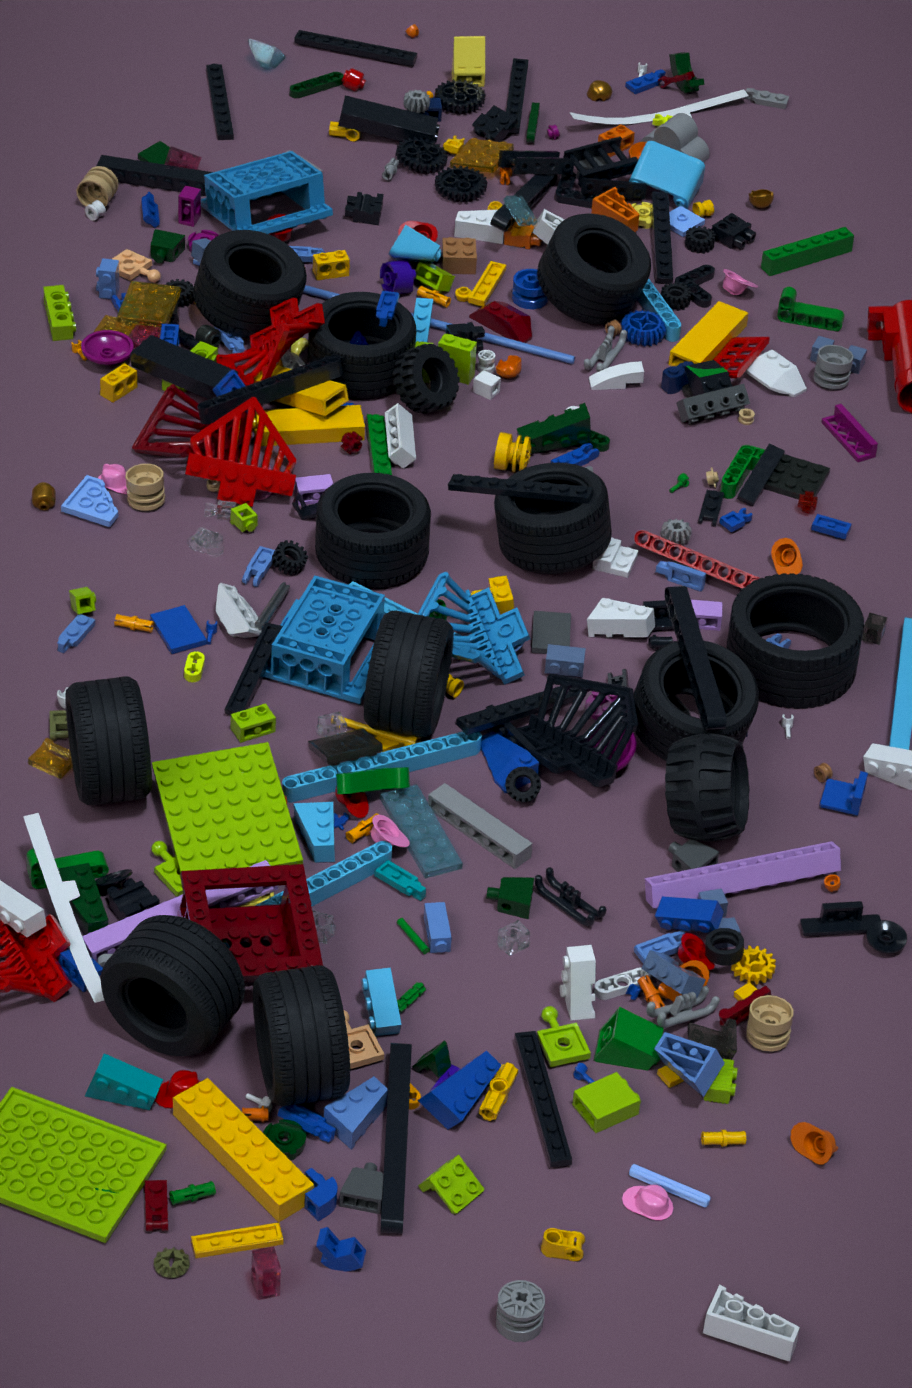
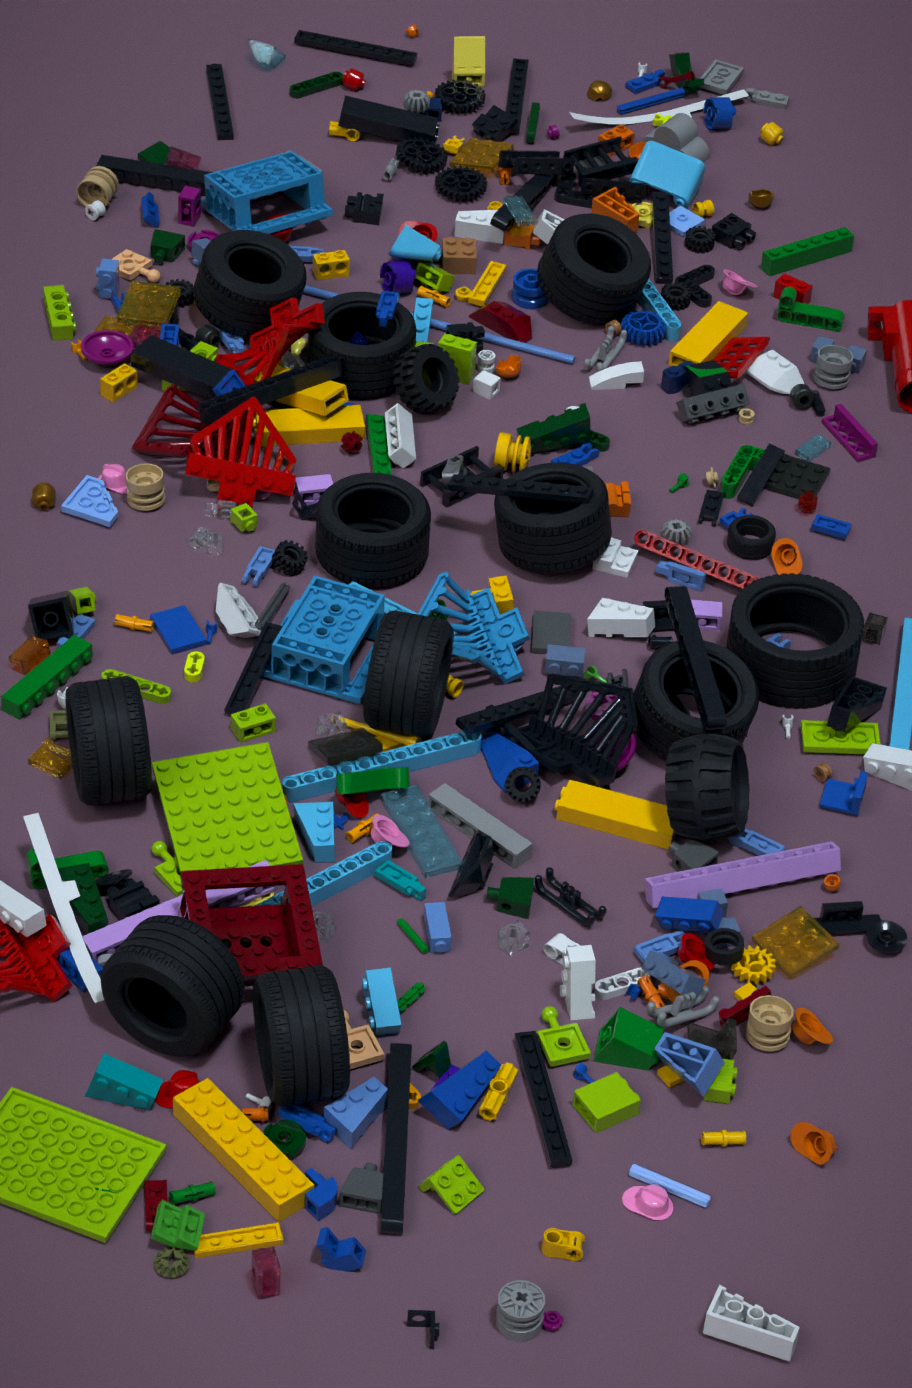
(30, 655): none -> clear orange hinge
(46, 677): none -> green brick
(51, 615): none -> black slope
(156, 693): none -> lime beam
(177, 1226): none -> bright green slope
(428, 1322): none -> black bracket
(453, 466): none -> flat silver piece
(470, 457): none -> black fence
(474, 866): none -> black wedge
(552, 1325): none -> magenta plate
(557, 946): none -> white piece
(592, 673): none -> bright green hand
(615, 814): none -> yellow brick
(619, 499): none -> orange hips
(651, 100): none -> blue axle
(719, 113): none -> blue brick
(721, 77): none -> light grey plate
(753, 526): none -> black tyre
(756, 843): none -> medium blue hinge
(772, 133): none -> yellow head
(796, 942): none -> clear yellow plate
(801, 396): none -> pearl dark grey head
(802, 288): none -> red brick
(809, 1028): none -> orange piece
(812, 448): none -> clear light blue plate
(818, 404): none -> black axle
(821, 738): none -> lime plate
(855, 703): none -> black wedge

